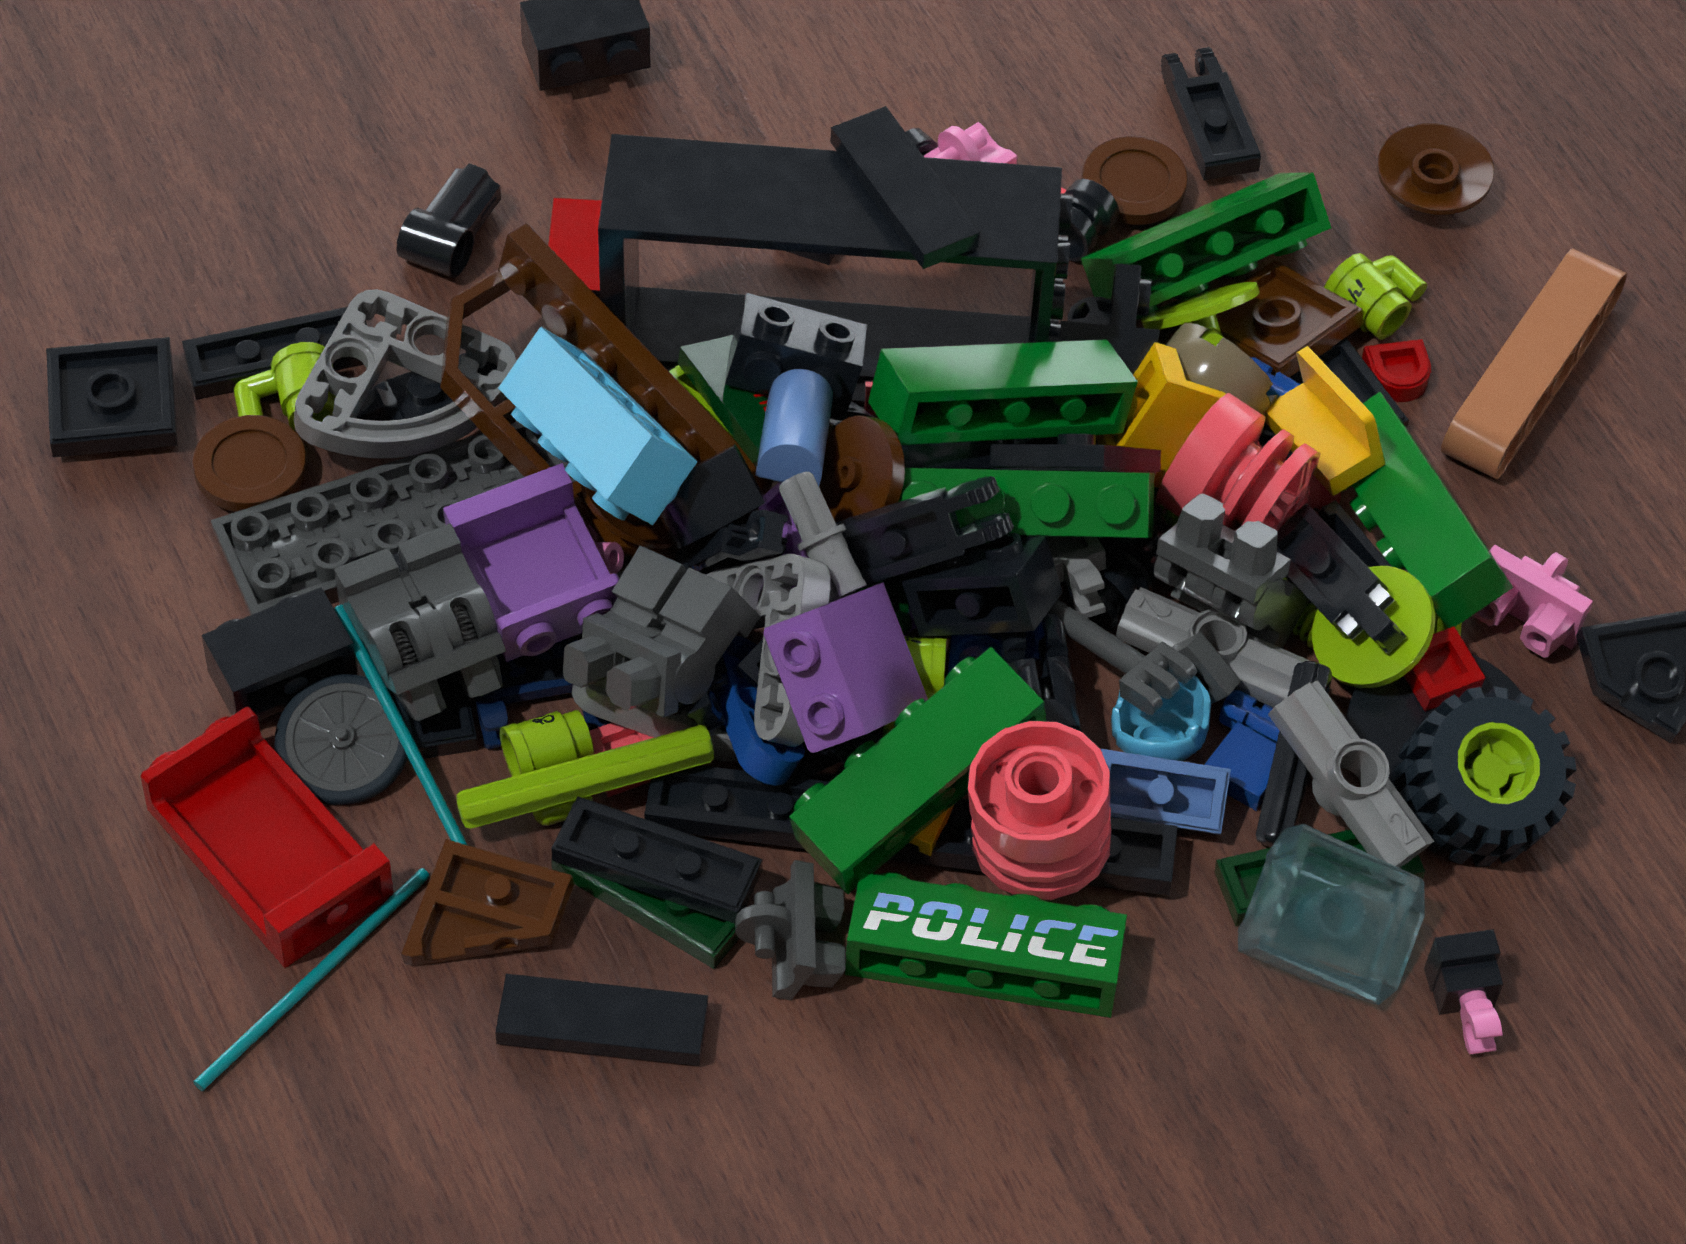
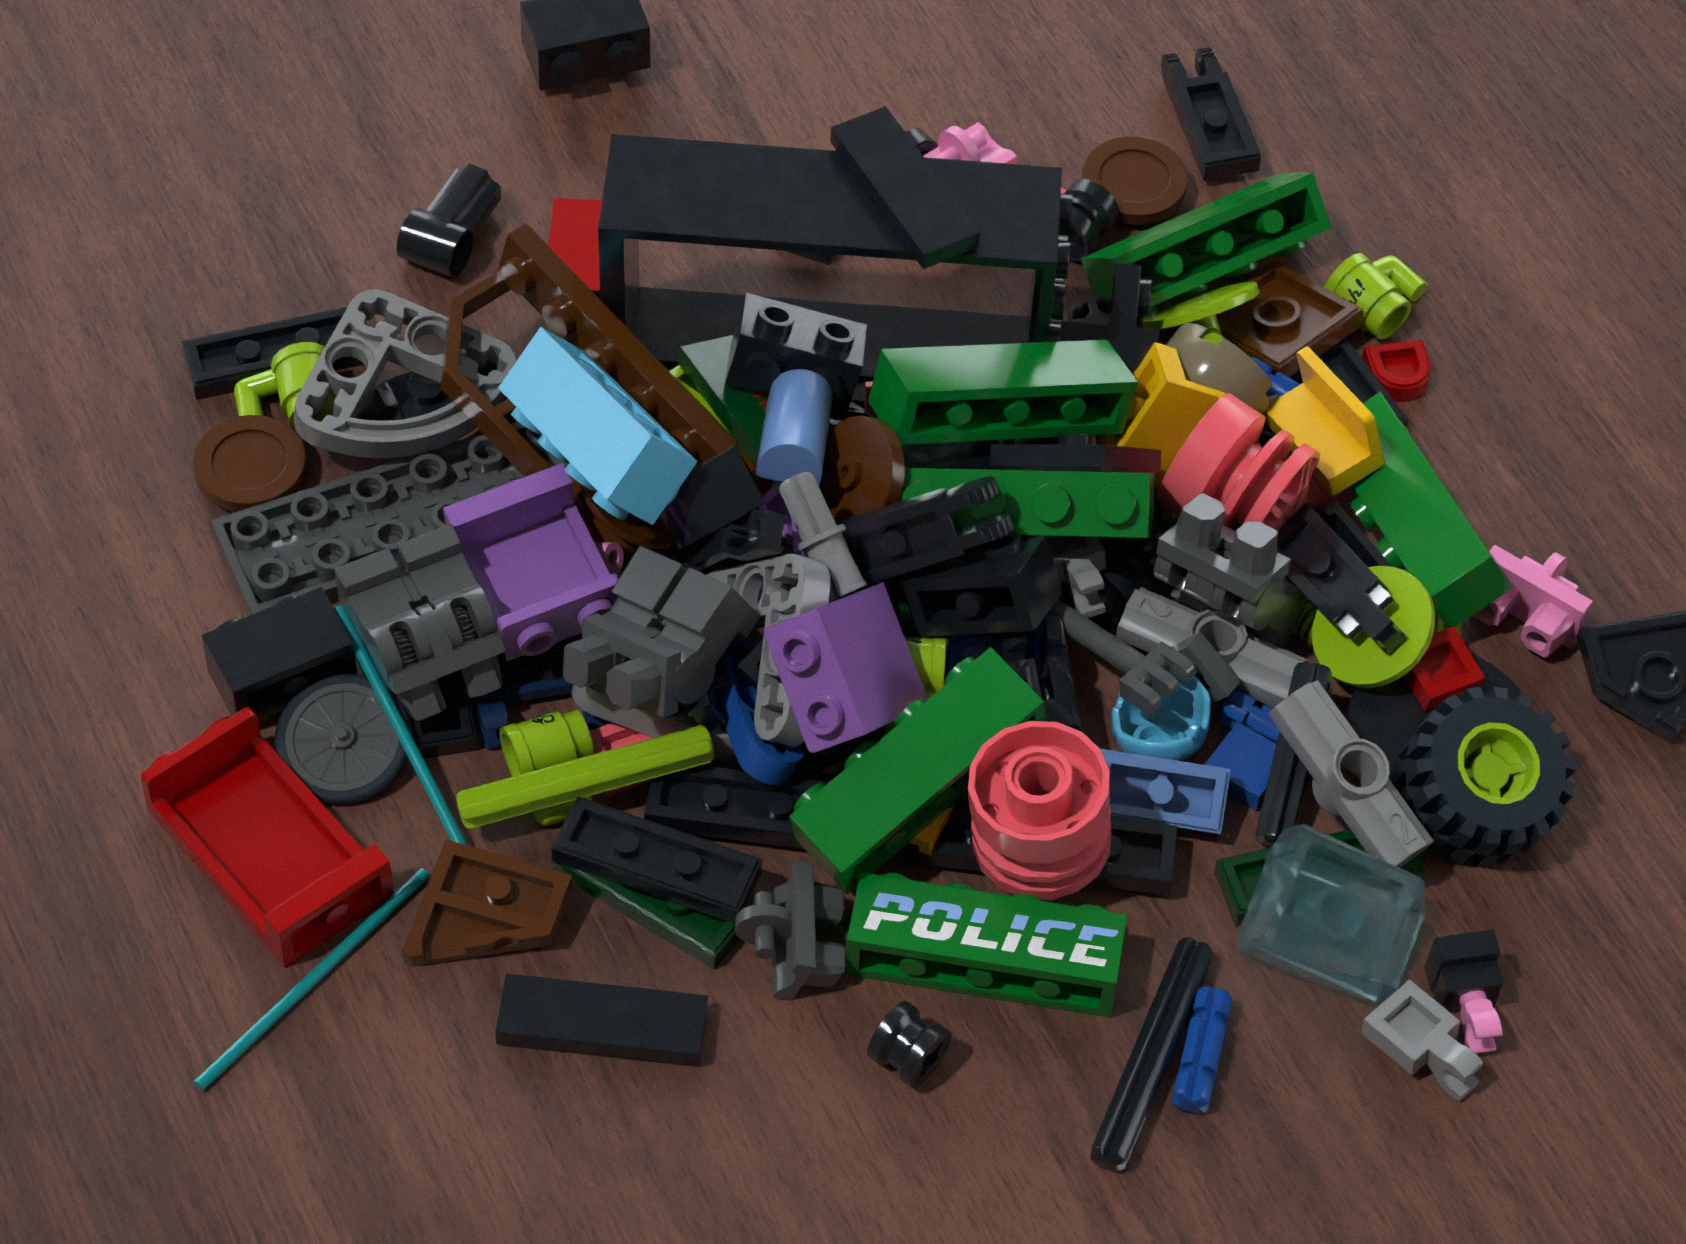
(111, 397): black plate -> none
(909, 1044): none -> black wheel
(1151, 1055): none -> black axle
(1202, 1050): none -> blue axle
(1421, 1032): none -> light grey plate
(1435, 168): reddish brown dish -> none
(1533, 363): nougat beam -> none

